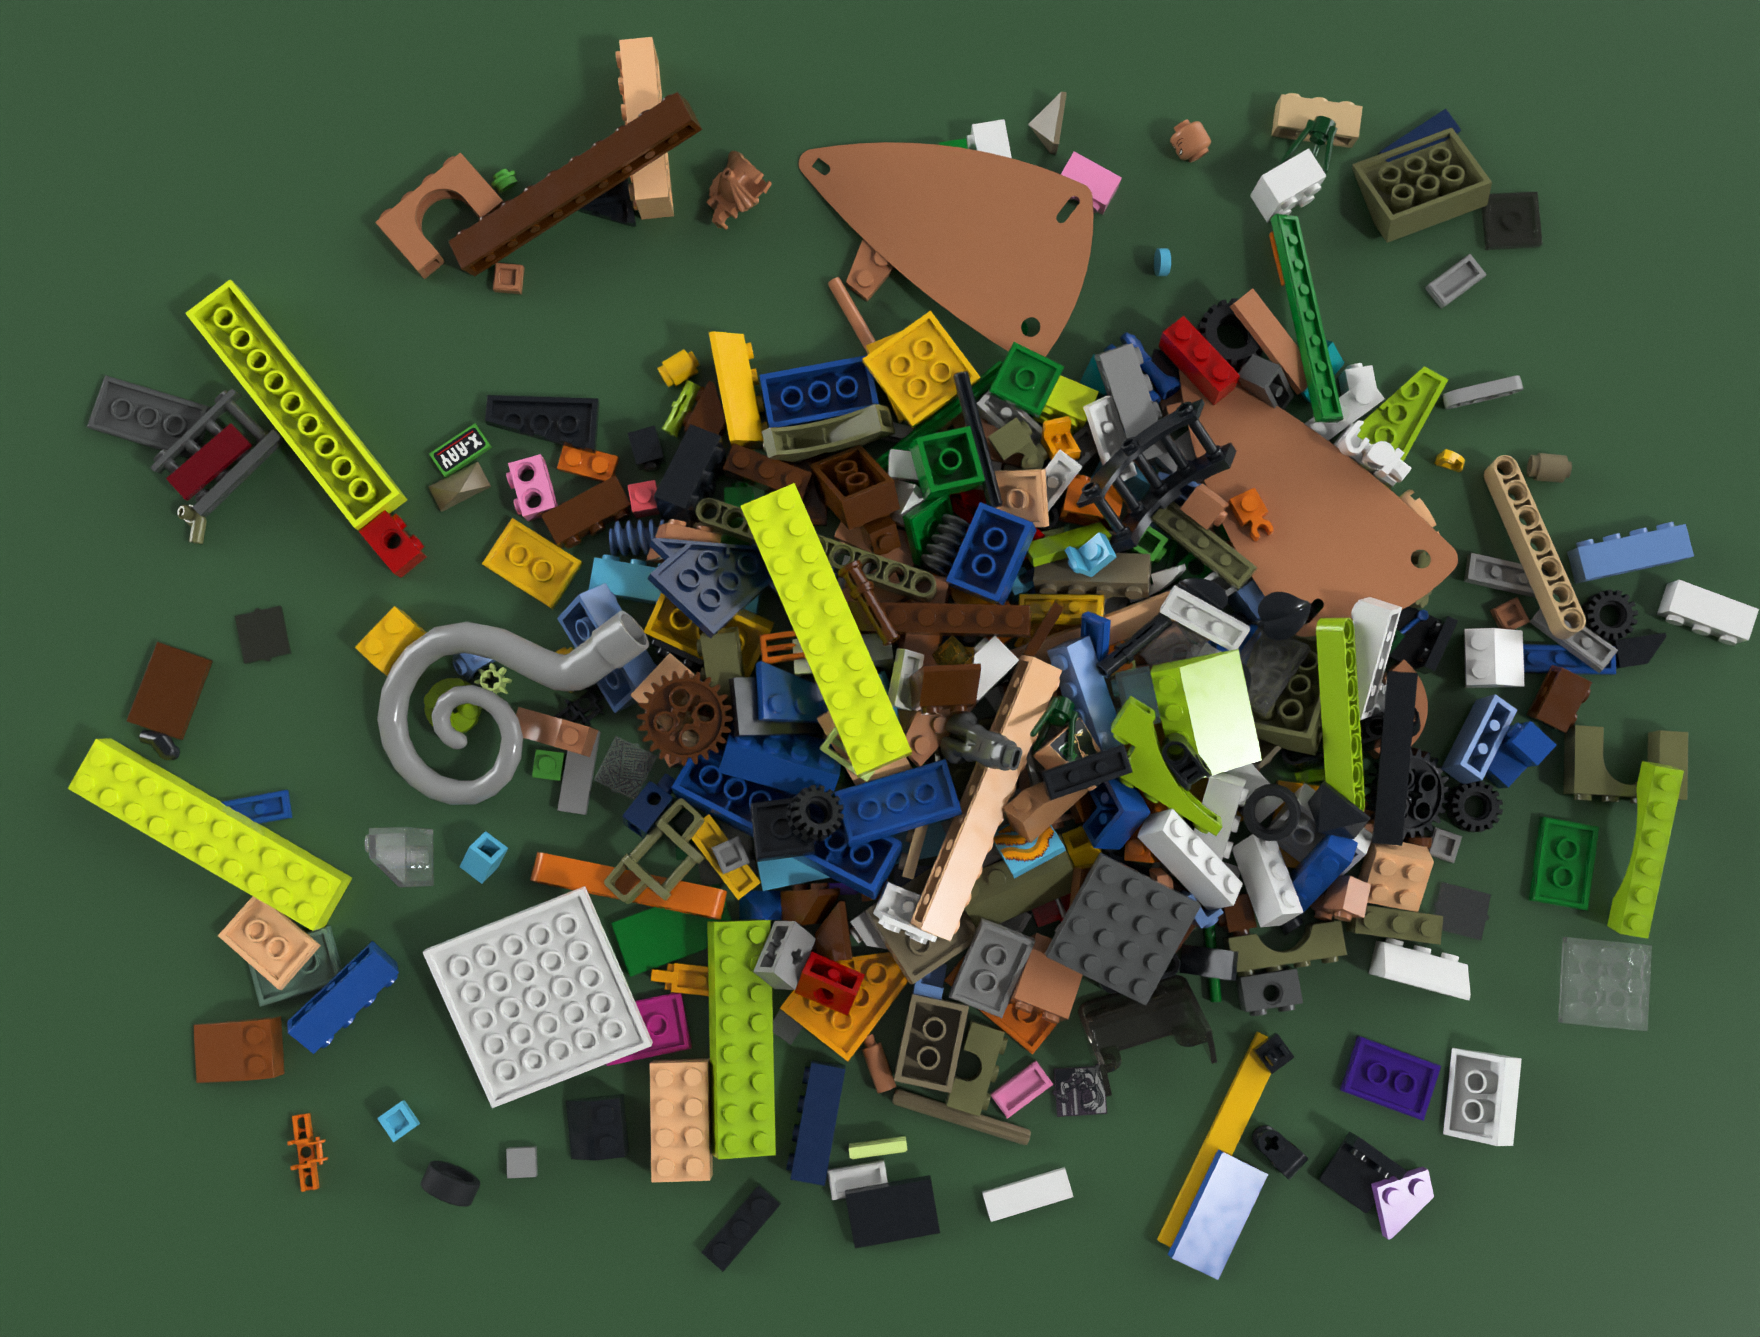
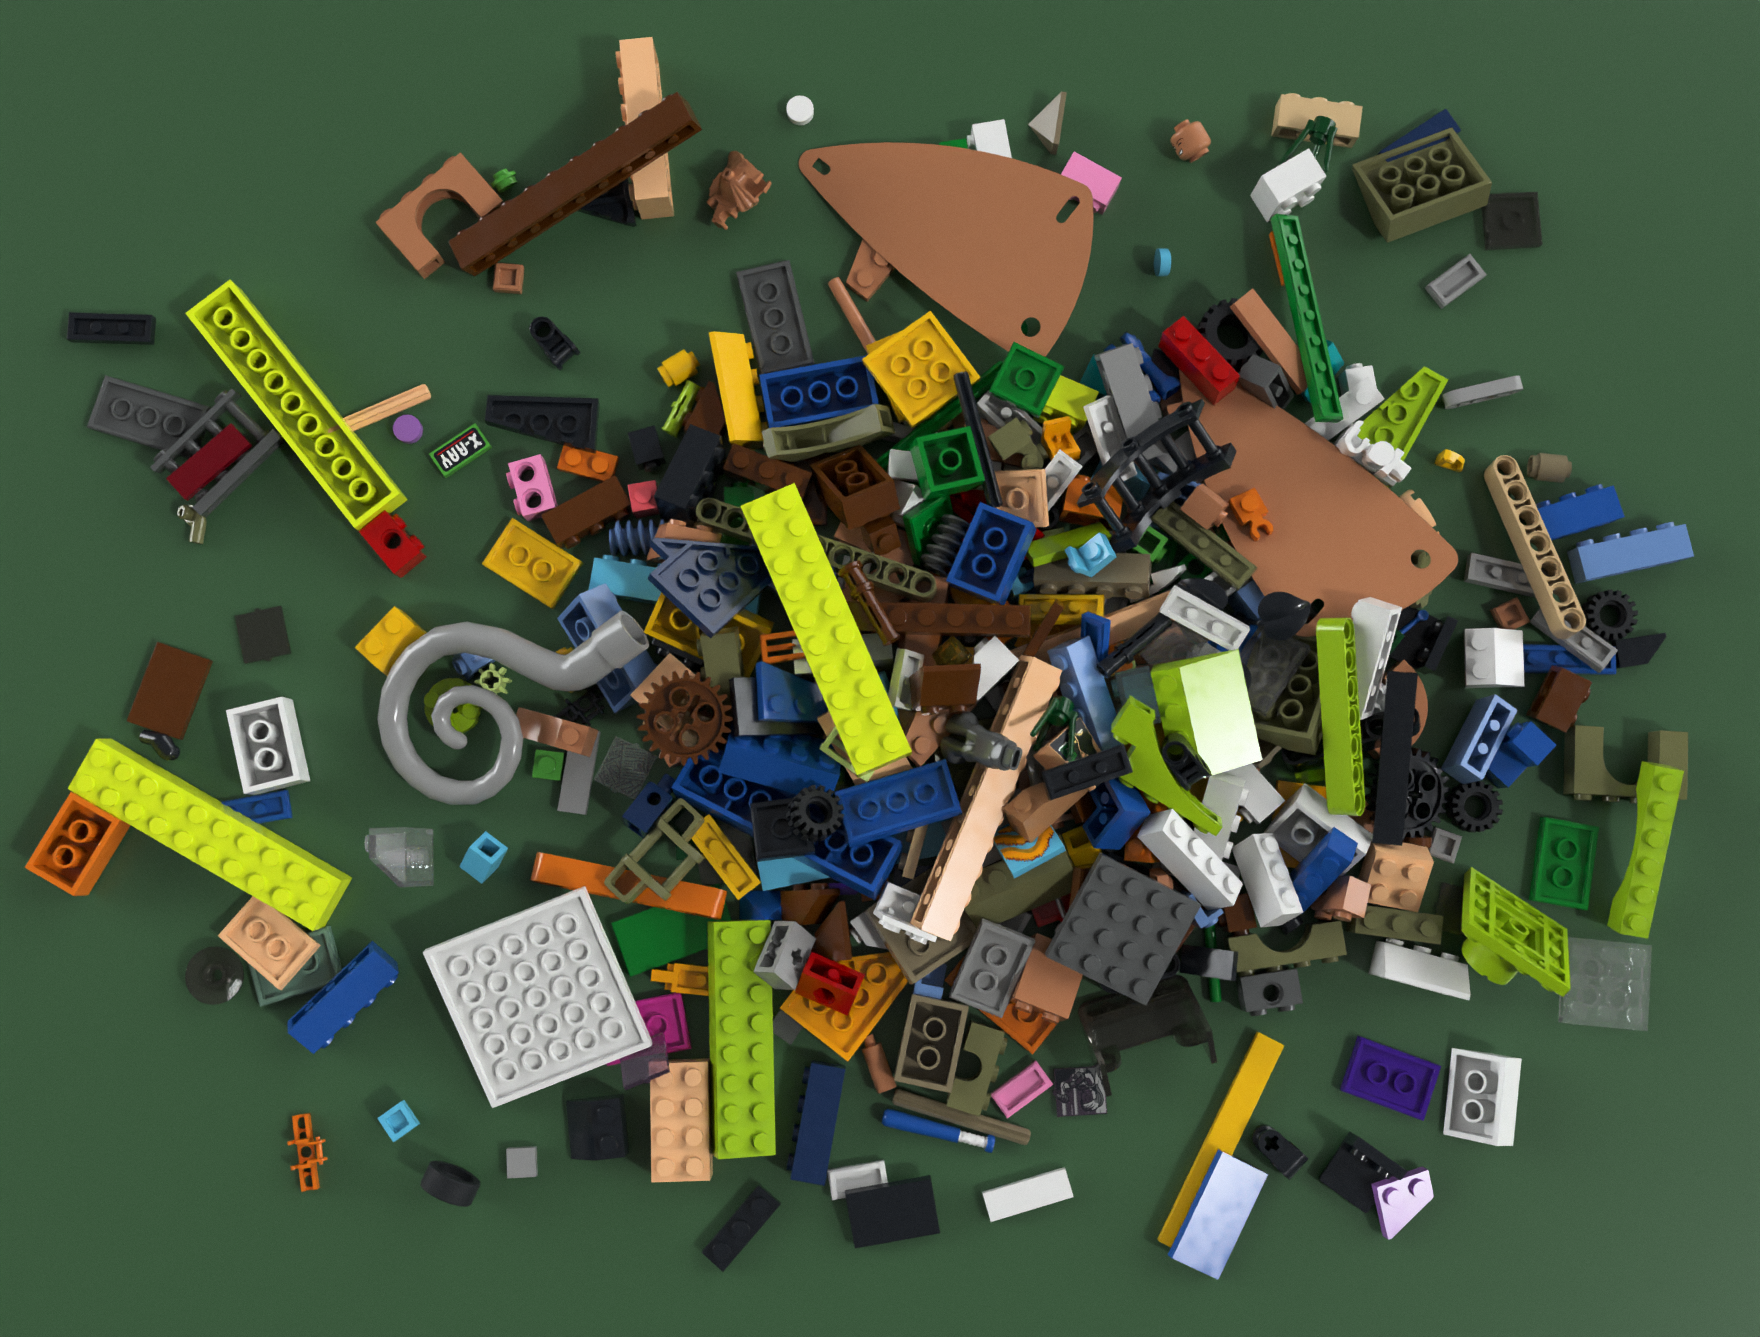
(77, 846): none -> orange brick
(111, 328): none -> black plate
(201, 978): none -> clear smoke dish
(239, 1050): dark orange slope -> none
(268, 745): none -> white brick
(386, 408): none -> light nougat axle
(408, 429): none -> medium lavender tile
(459, 486): dark tan slope -> none
(556, 345): none -> black piece
(646, 1063): none -> clear purple piece
(730, 855): light grey tile -> none
(775, 317): none -> dark grey tile
(800, 110): none -> white tile
(877, 1147): yellowish green tile -> none
(930, 1128): none -> blue piece
(1266, 833): black tyre -> none
(1273, 1053): black tile -> none
(1335, 813): black slope -> none
(1511, 936): none -> lime piece
(1580, 512): none -> blue brick
(1707, 612): white brick -> none

